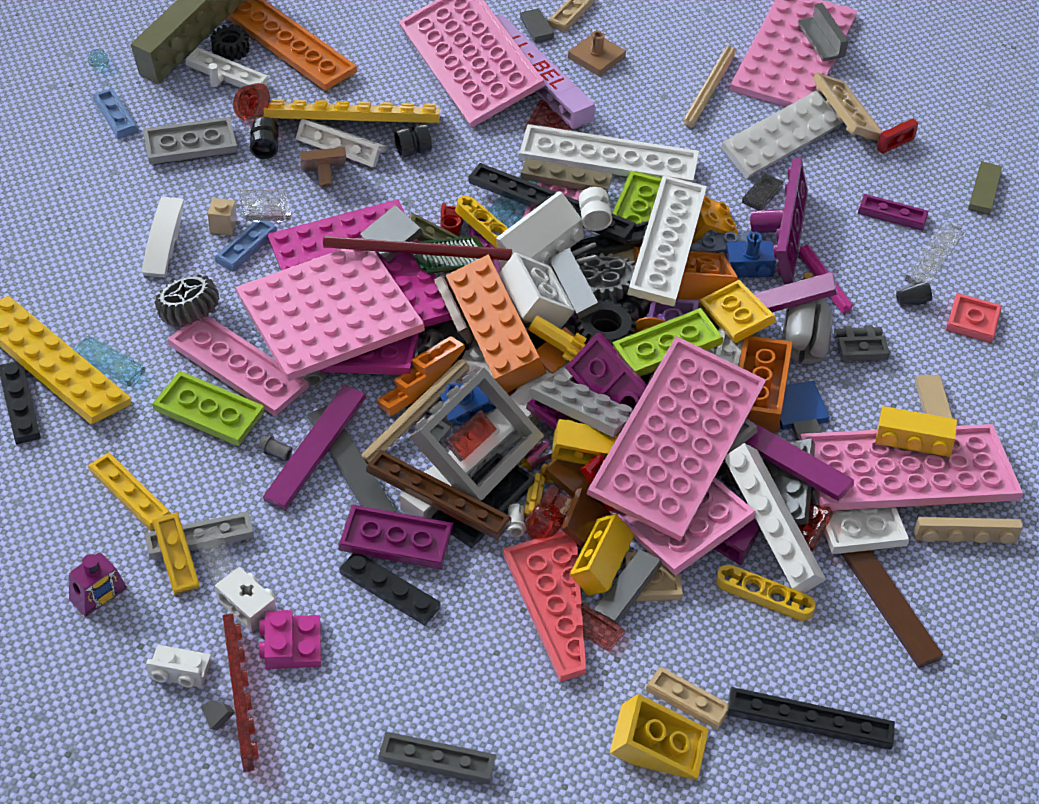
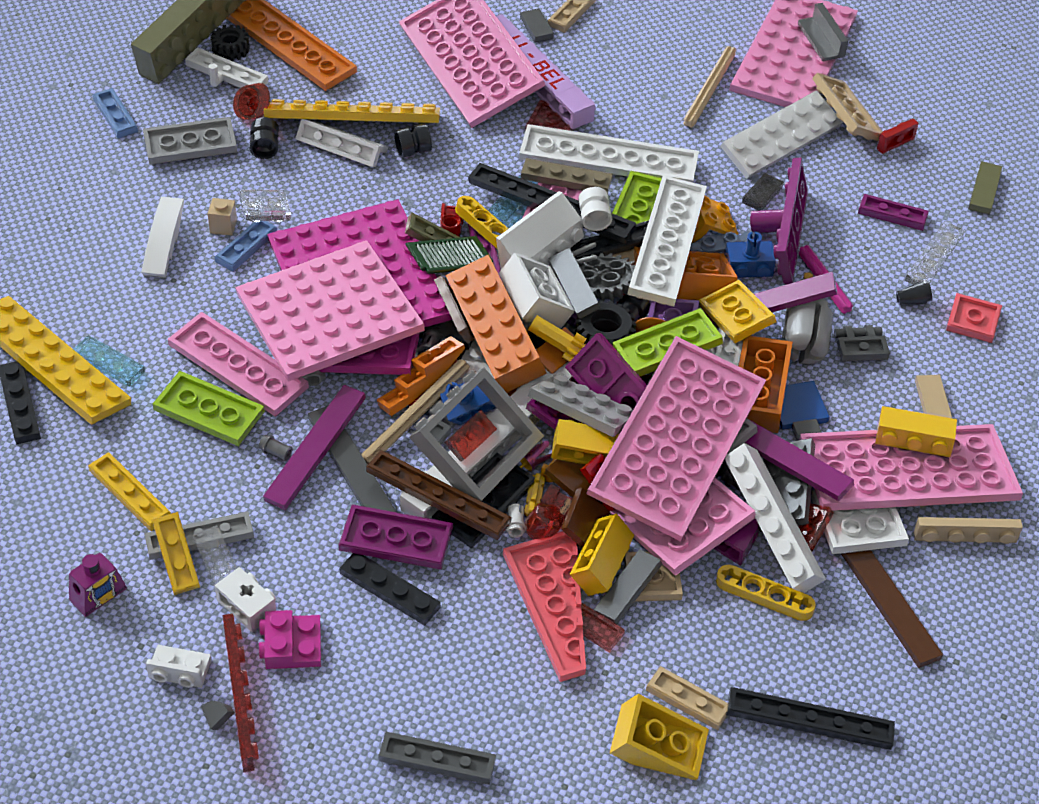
(98, 58): clear light blue plate -> none
(187, 300): dark grey gear -> none
(323, 161): medium nougat tile -> none
(392, 226): tile -> none
(416, 248): dark red piece -> none
(596, 53): medium nougat tile -> none

